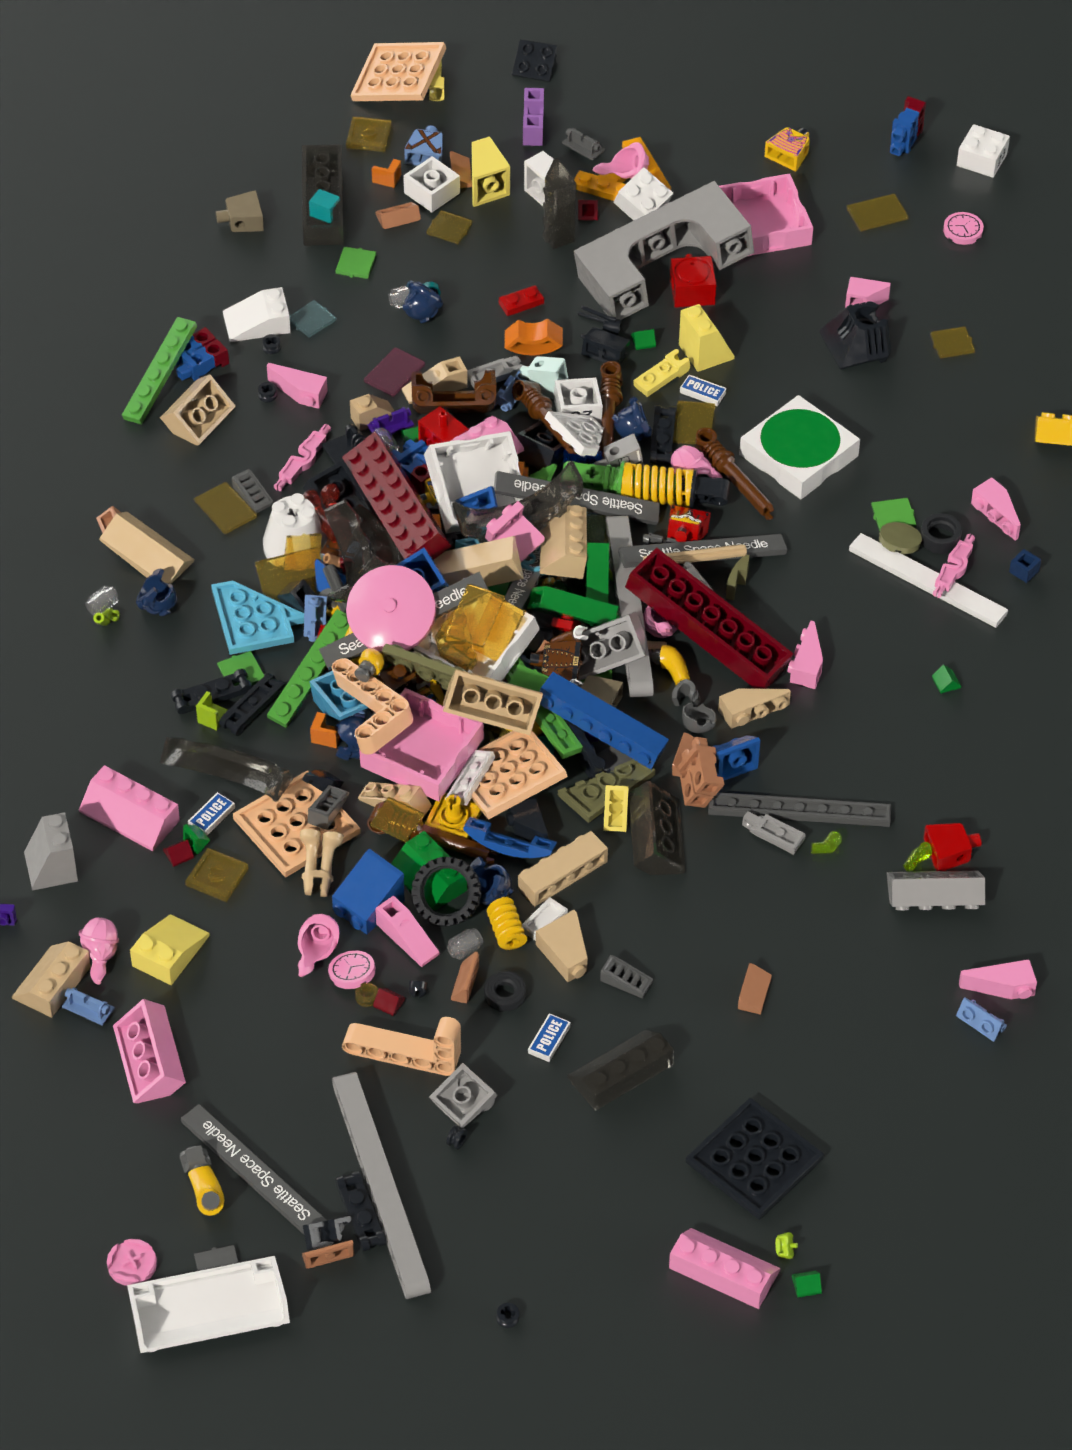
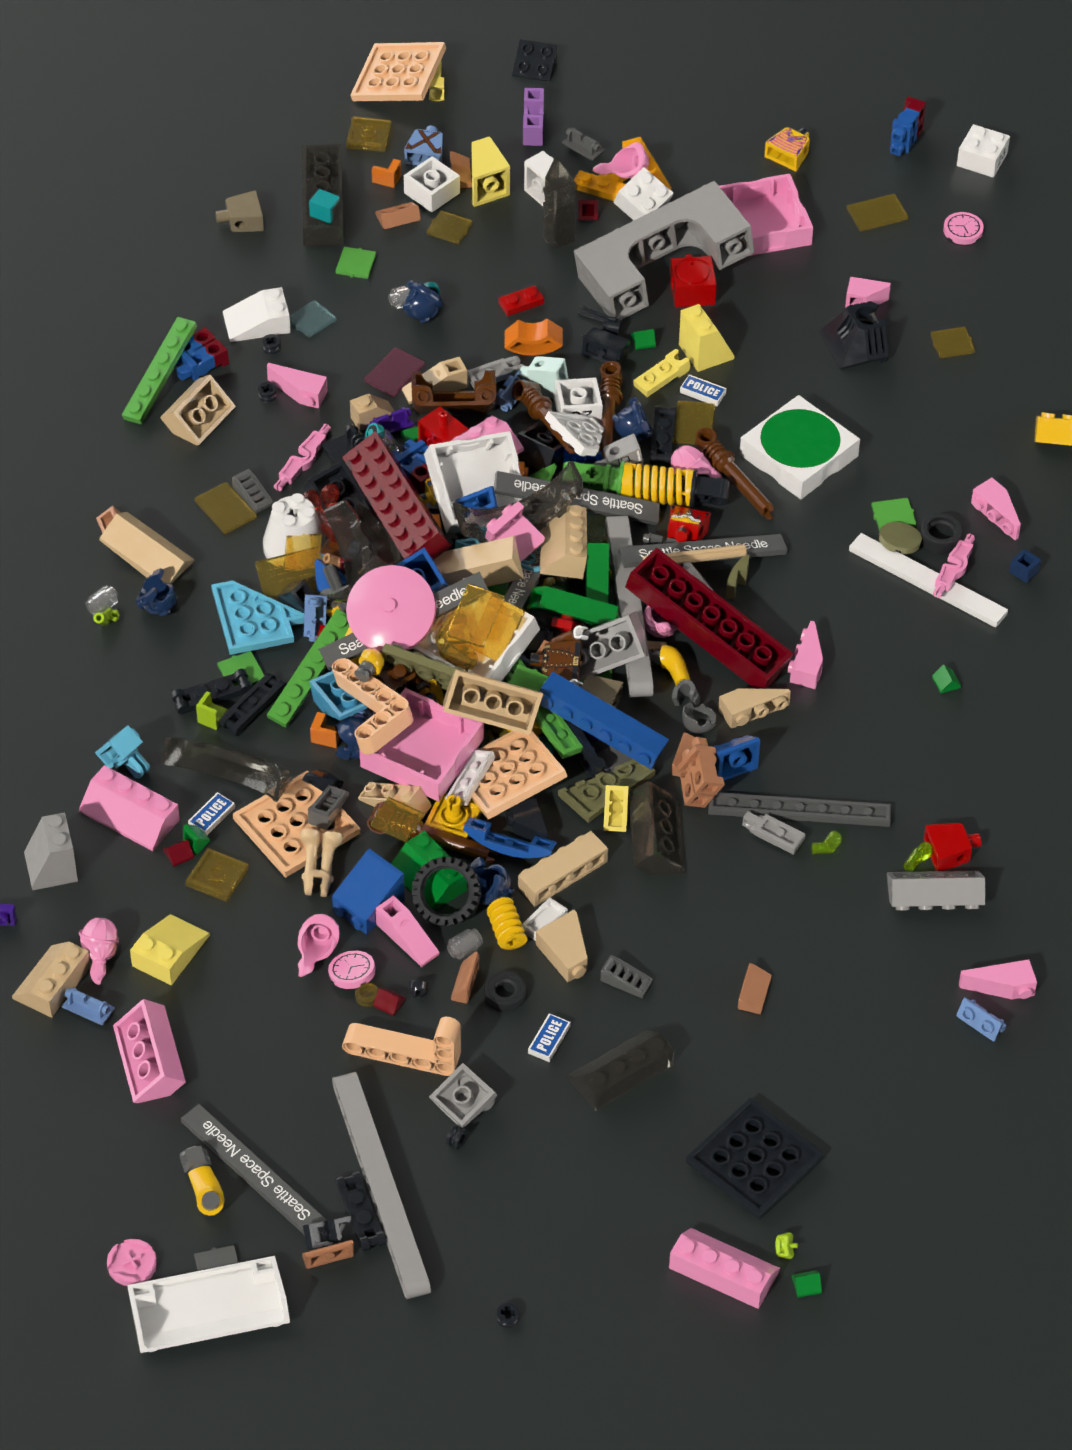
(123, 750): none -> medium azure brick
(375, 427): none -> teal tile

